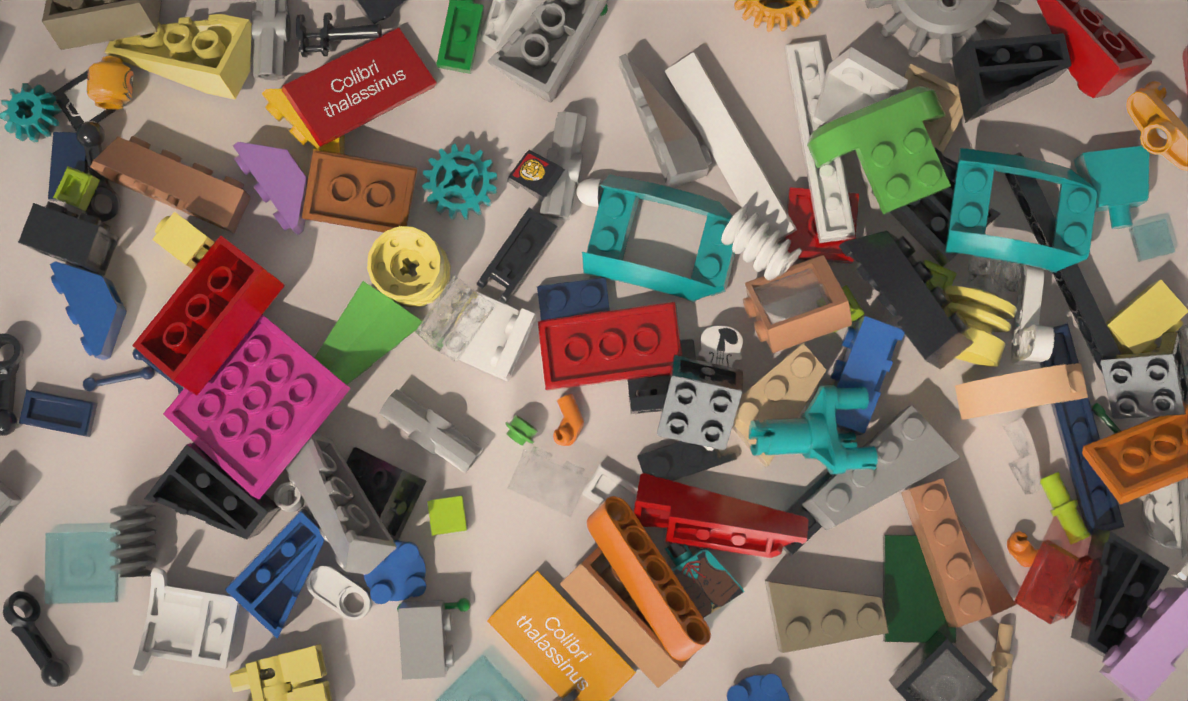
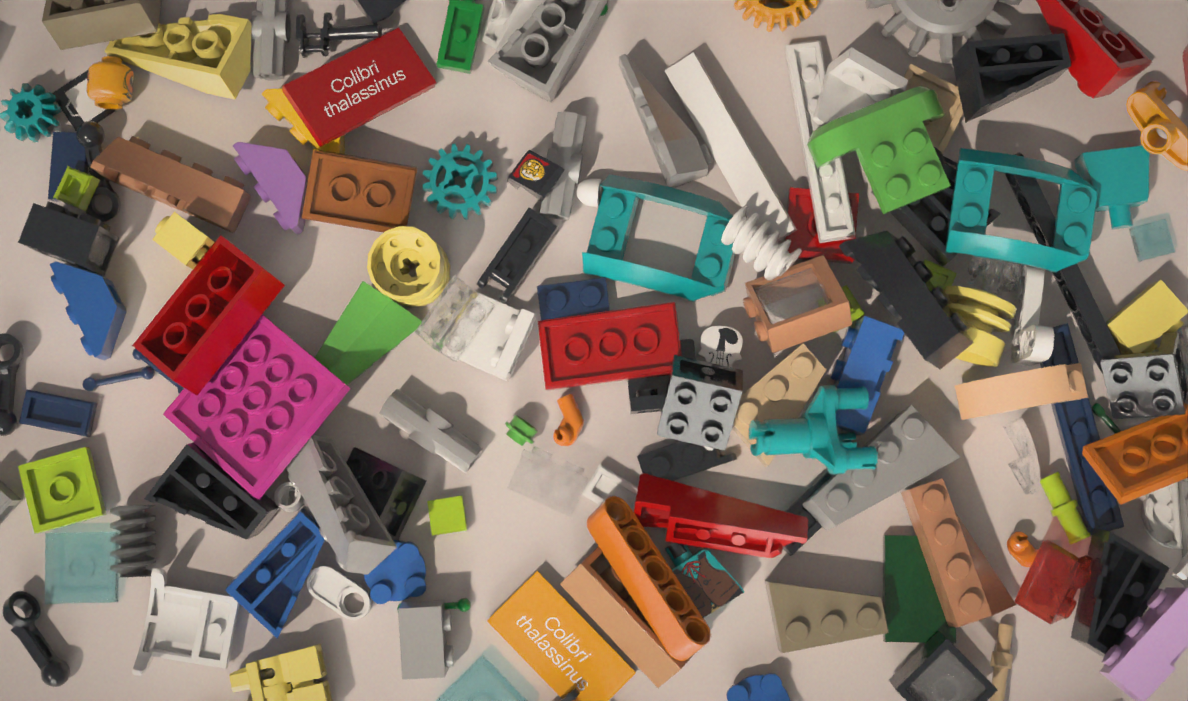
(62, 490): none -> lime plate

